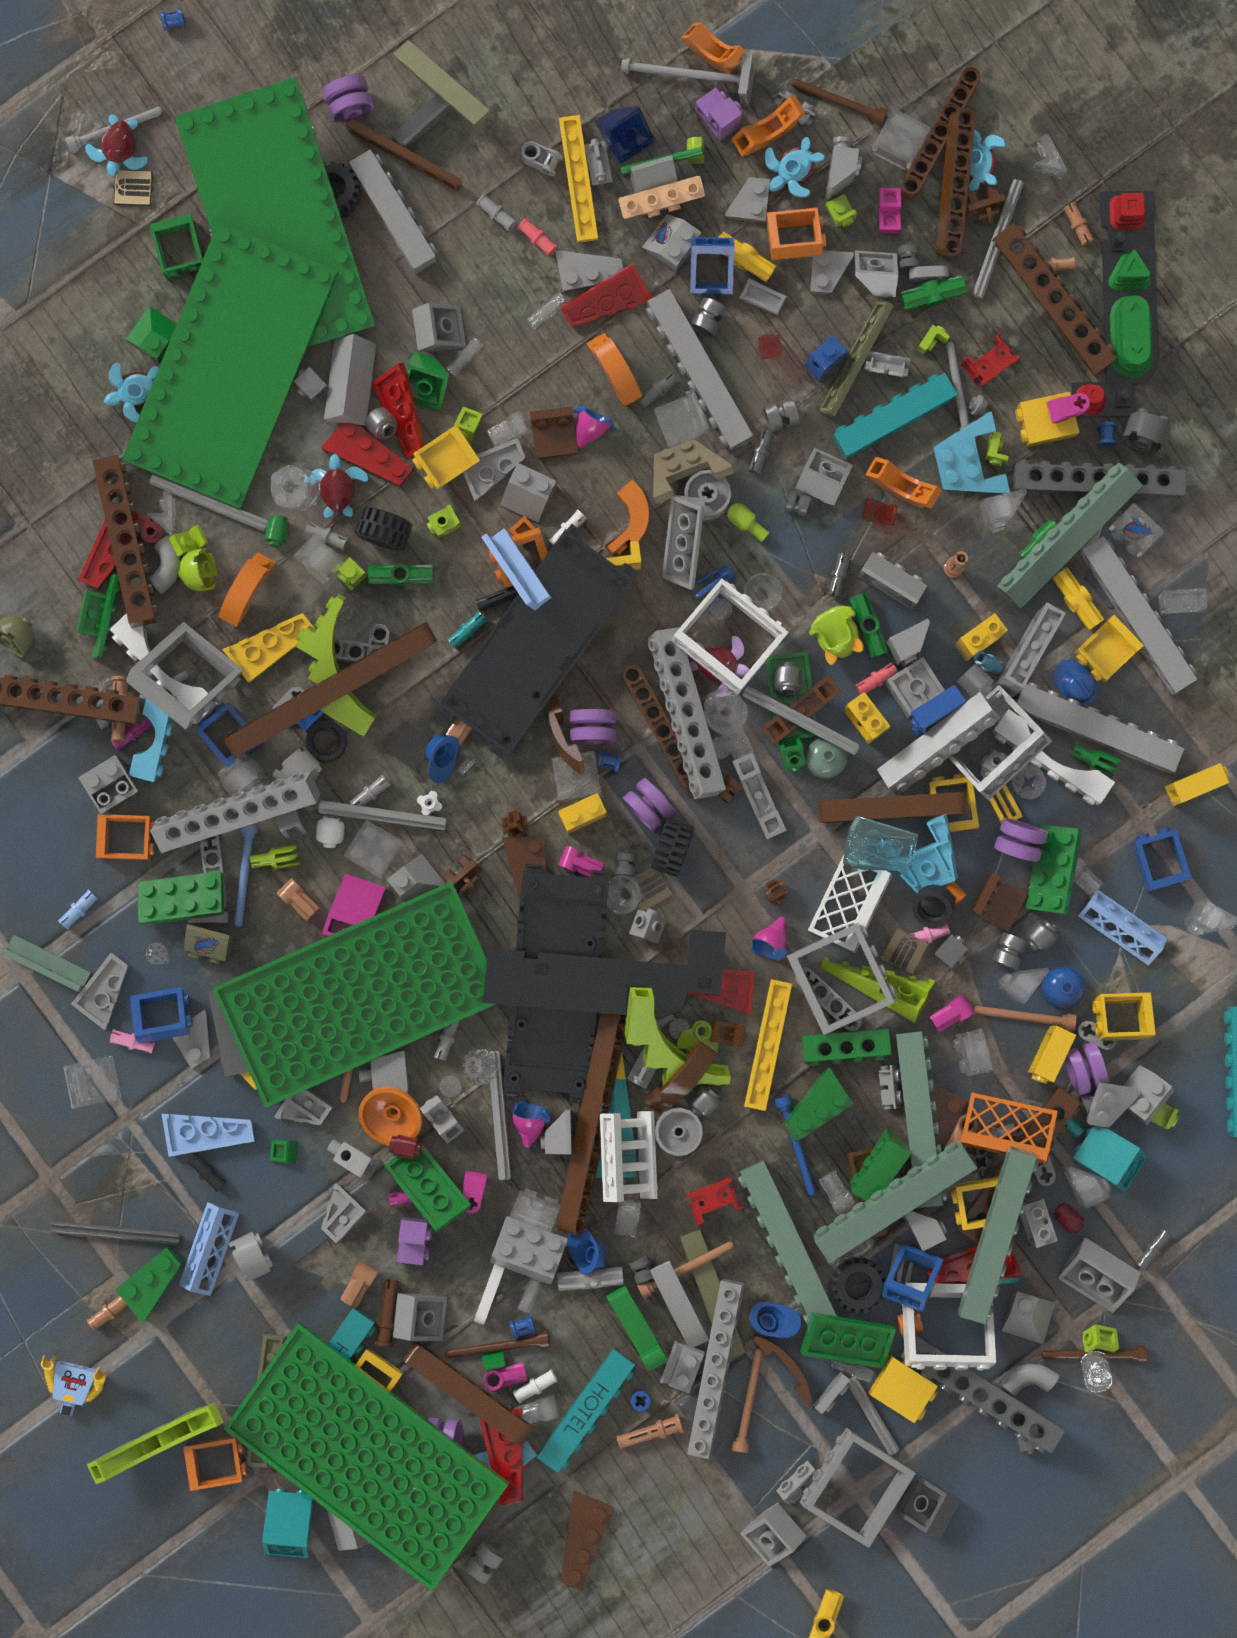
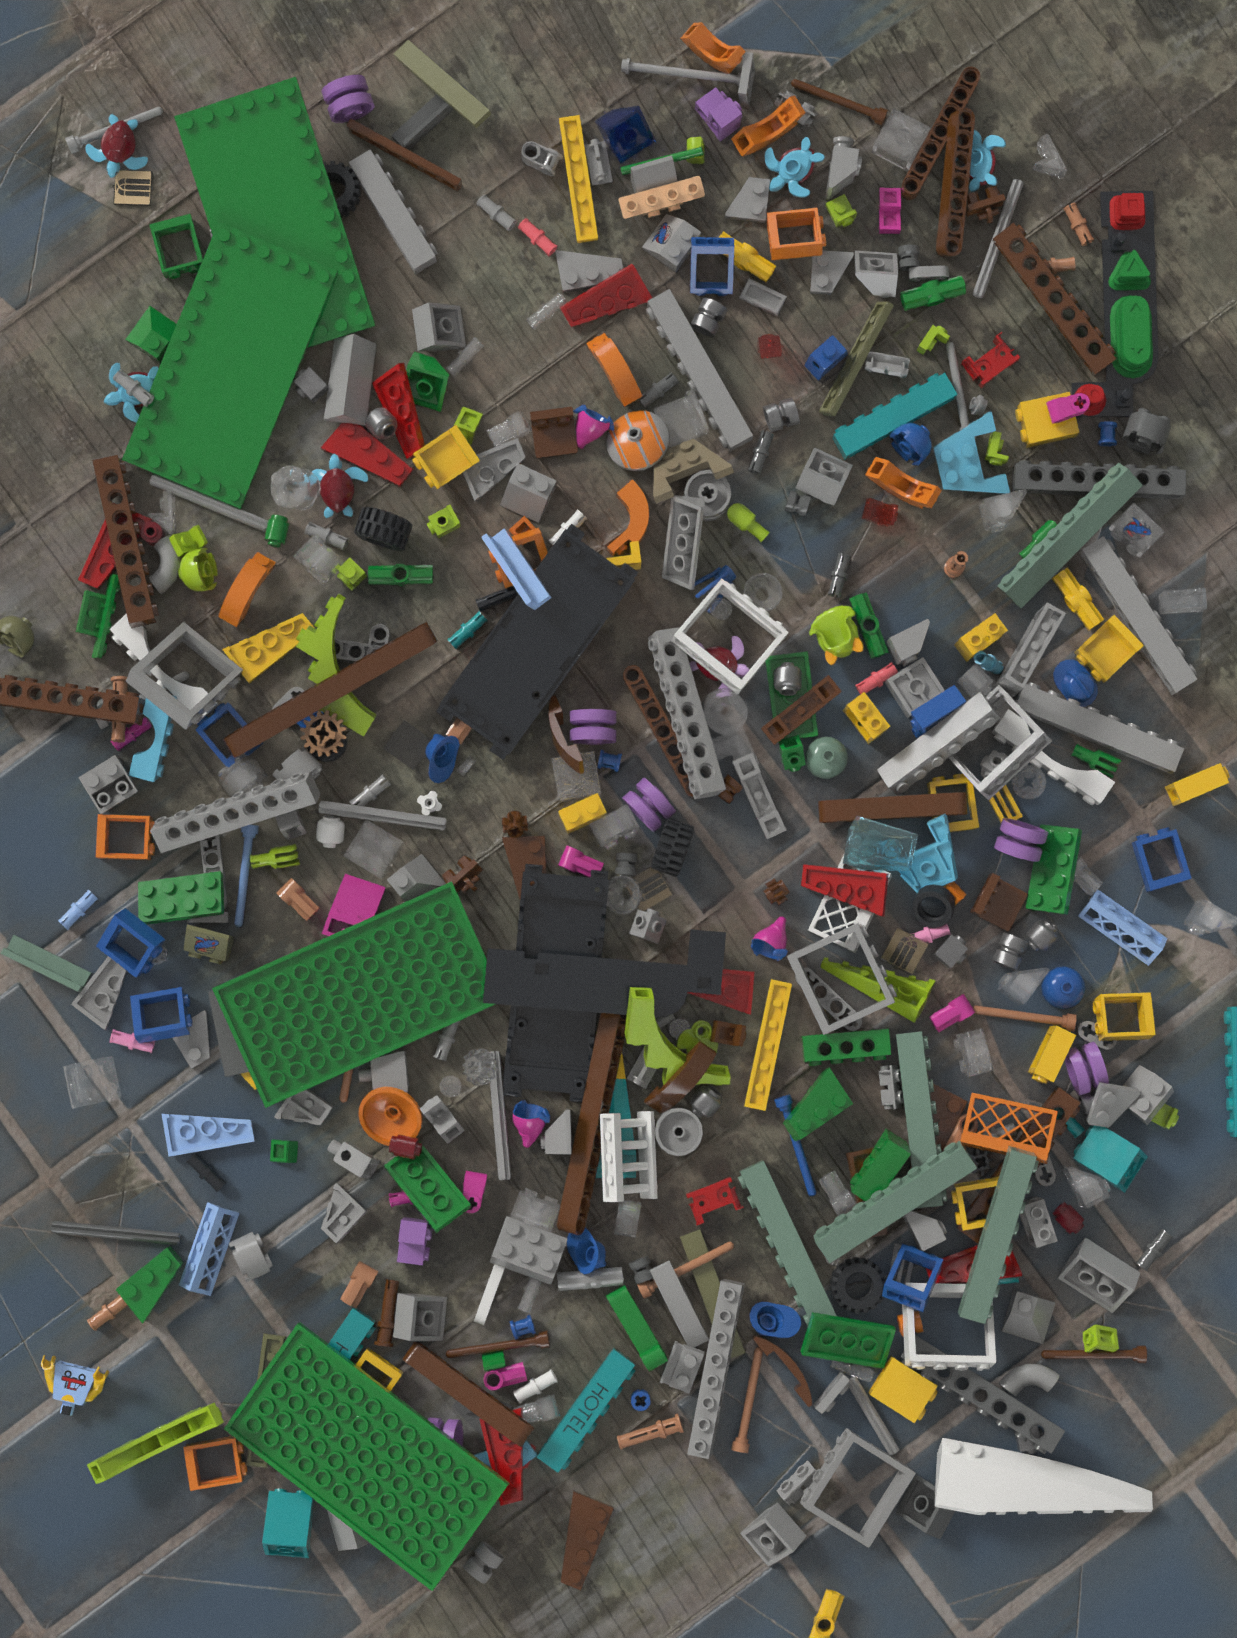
(133, 388): none -> light grey pin
(141, 931): none -> blue window
(172, 19): blue bush -> none
(321, 744): none -> medium nougat gear
(614, 827): none -> clear brick
(642, 450): none -> orange dish
(801, 720): light grey axle -> none
(856, 887): none -> red wing
(892, 580): light grey slope -> none
(912, 442): none -> blue cylinder
(1001, 1481): none -> white wedge
(1096, 1371): clear wheel -> none

